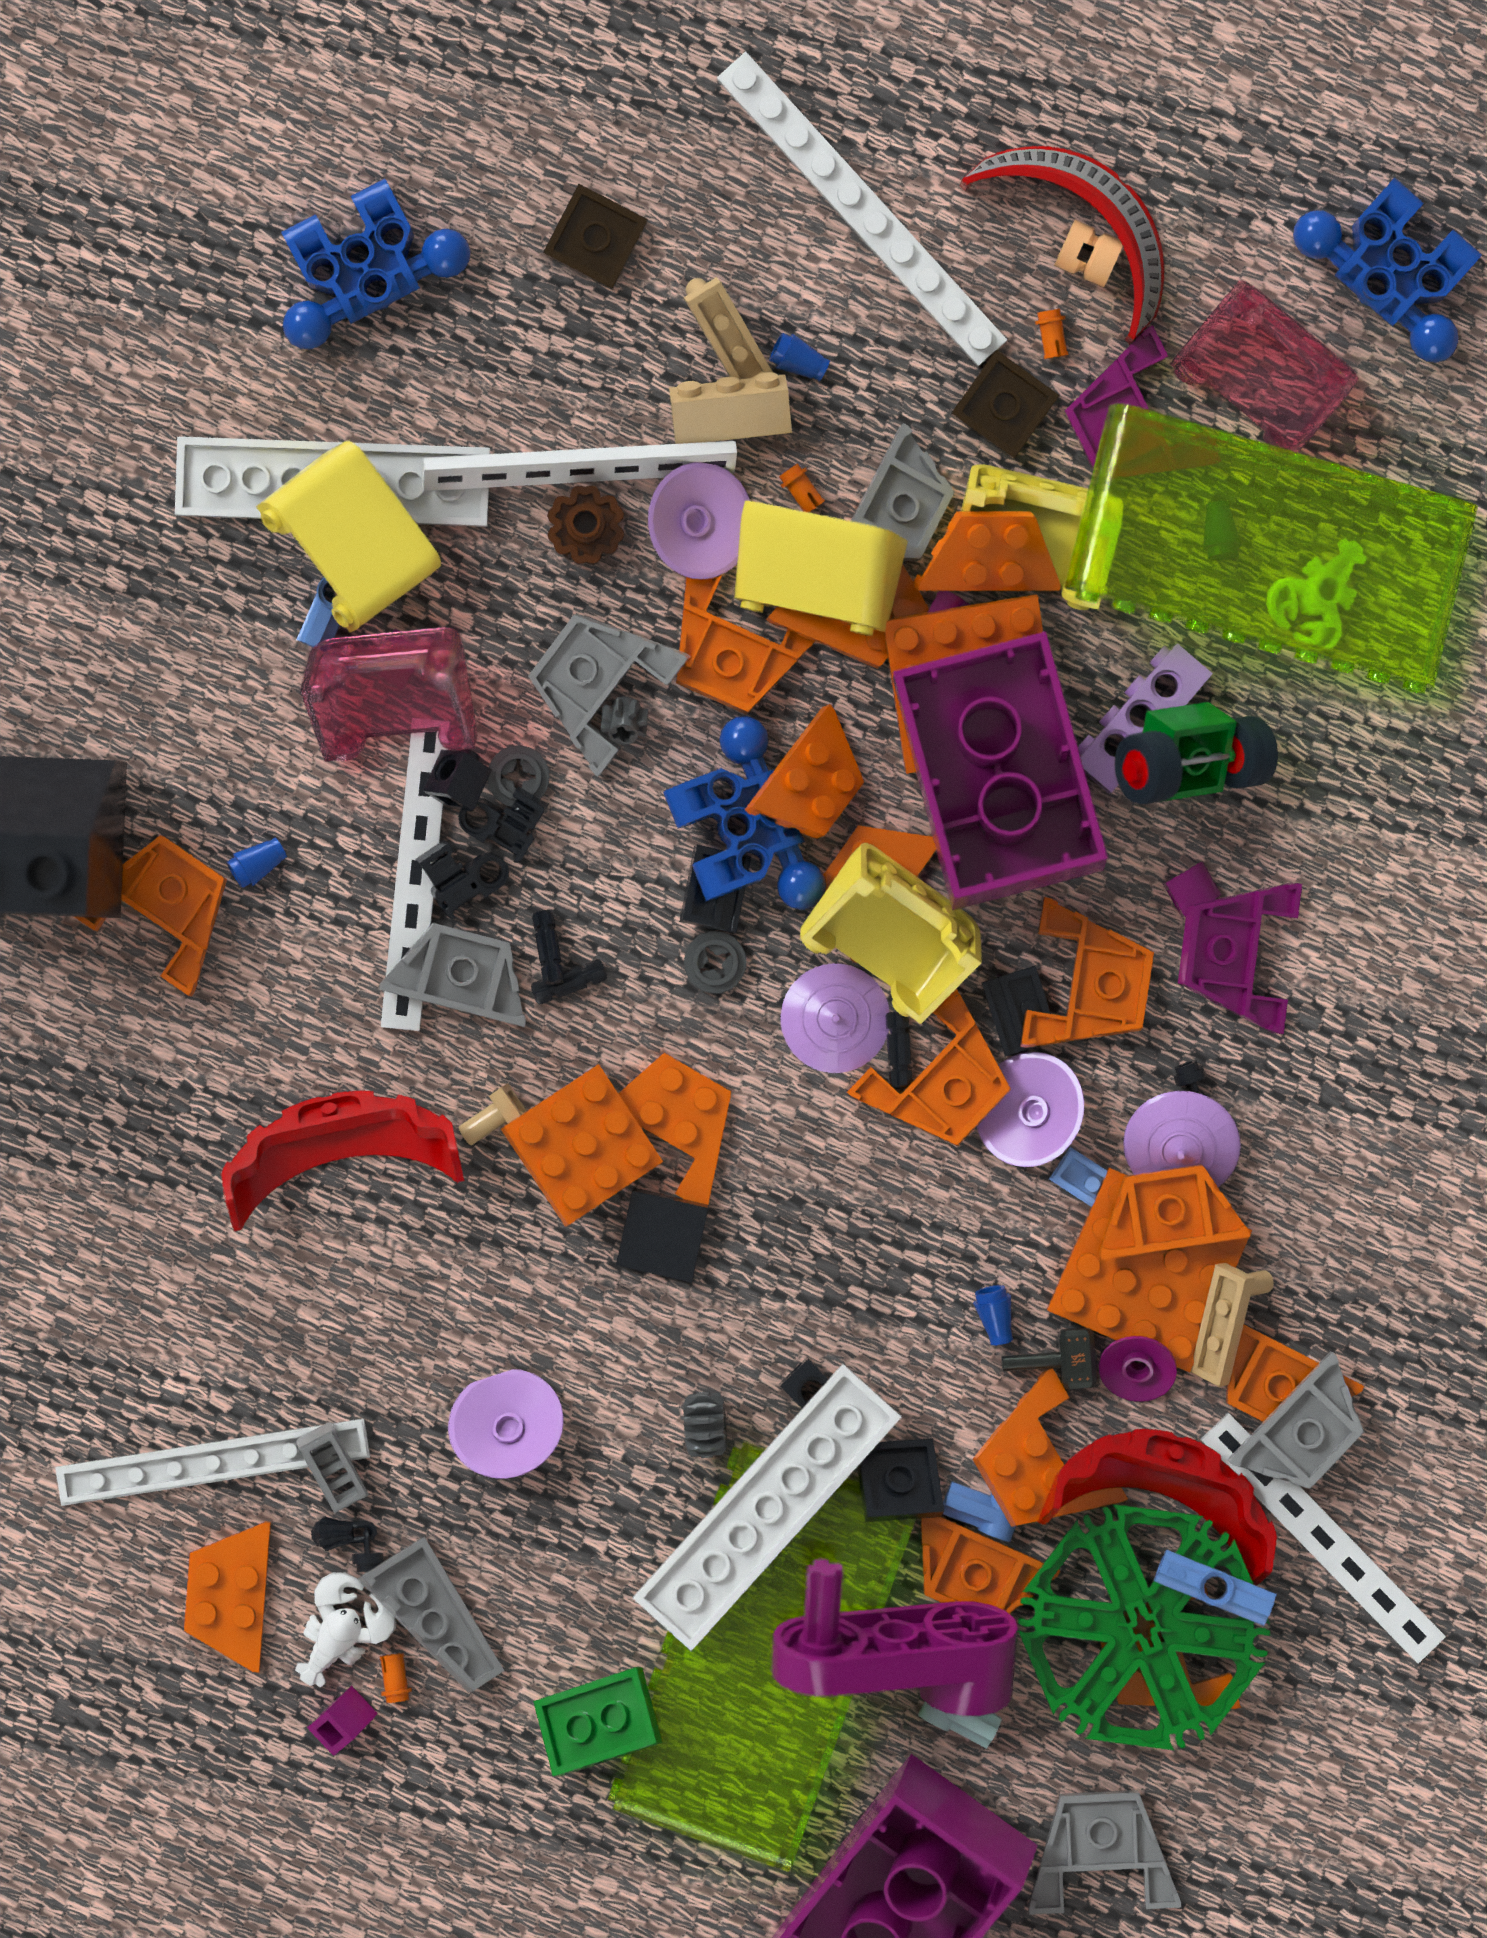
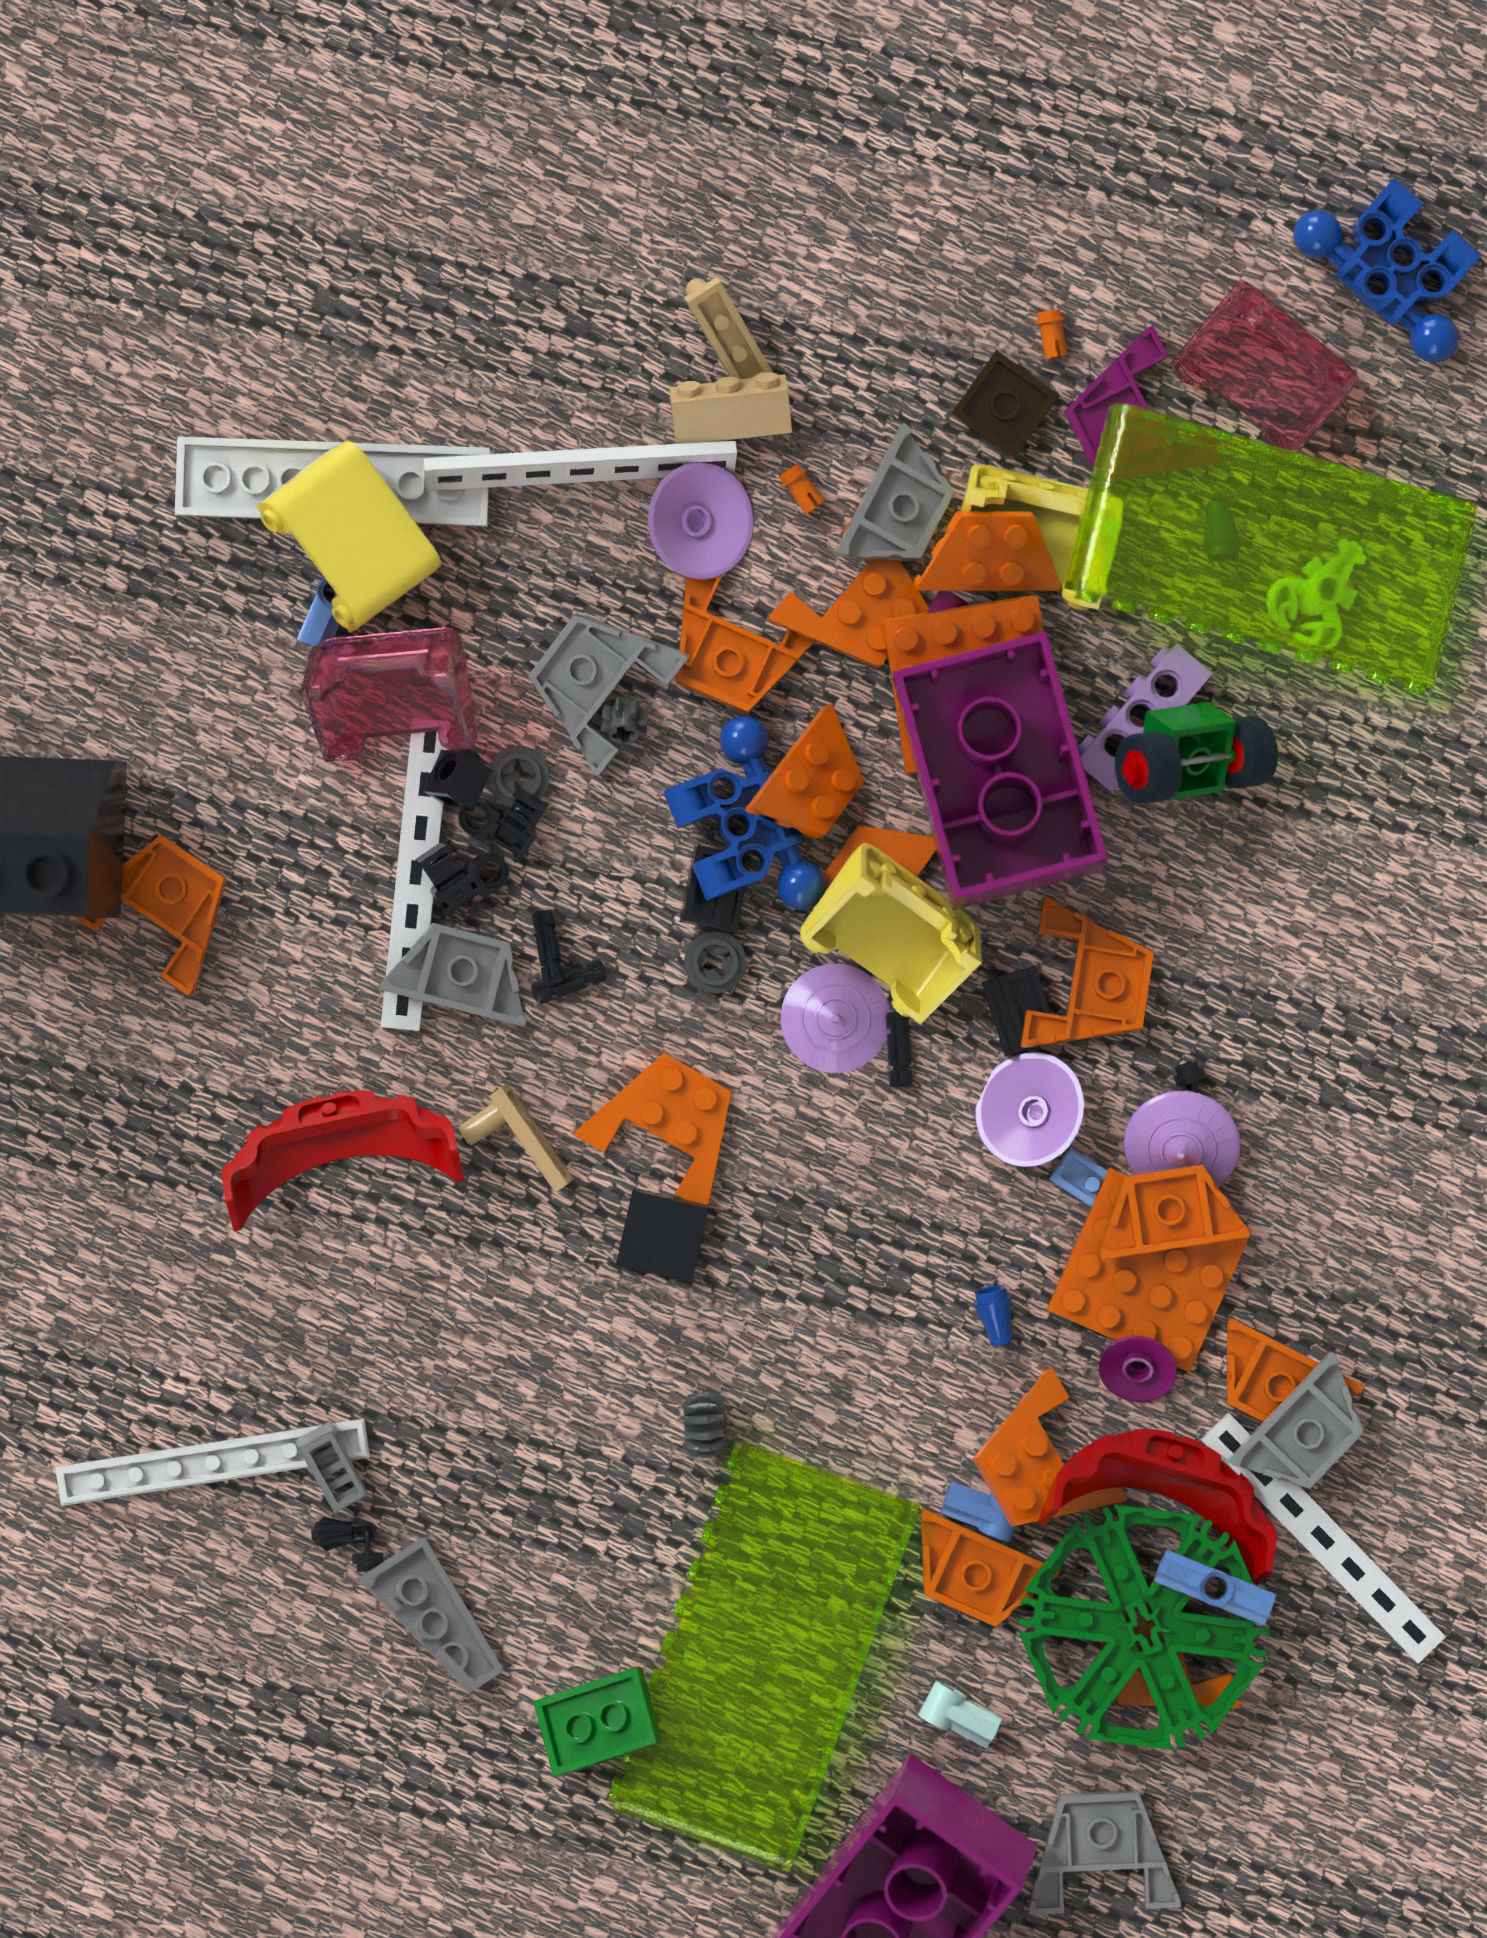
(229, 1594): orange wing -> none
(256, 862): blue cone -> none
(341, 1627): white animal -> none
(342, 1720): magenta brick -> none
(394, 1678): orange pin -> none
(442, 254): blue connector -> none
(505, 1424): lavender hat -> none
(581, 1145): orange plate -> none
(585, 525): reddish brown plant -> none
(595, 236): dark brown plate -> none
(767, 1507): white plate -> none
(797, 357): blue cone -> none
(798, 1377): black brick -> none
(817, 566): light yellow windscreen -> none
(861, 209): white plate -> none
(900, 1481): black tile -> none
(949, 1650): magenta beam -> none
(952, 1090): orange wing -> none
(1075, 1358): pearl dark grey piece -> none
(1101, 259): light nougat wheel -> none
(1110, 197): windscreen -> none
(1191, 887): magenta brick -> none
(1223, 949): magenta wing -> none
(1225, 1319): tan piece -> none

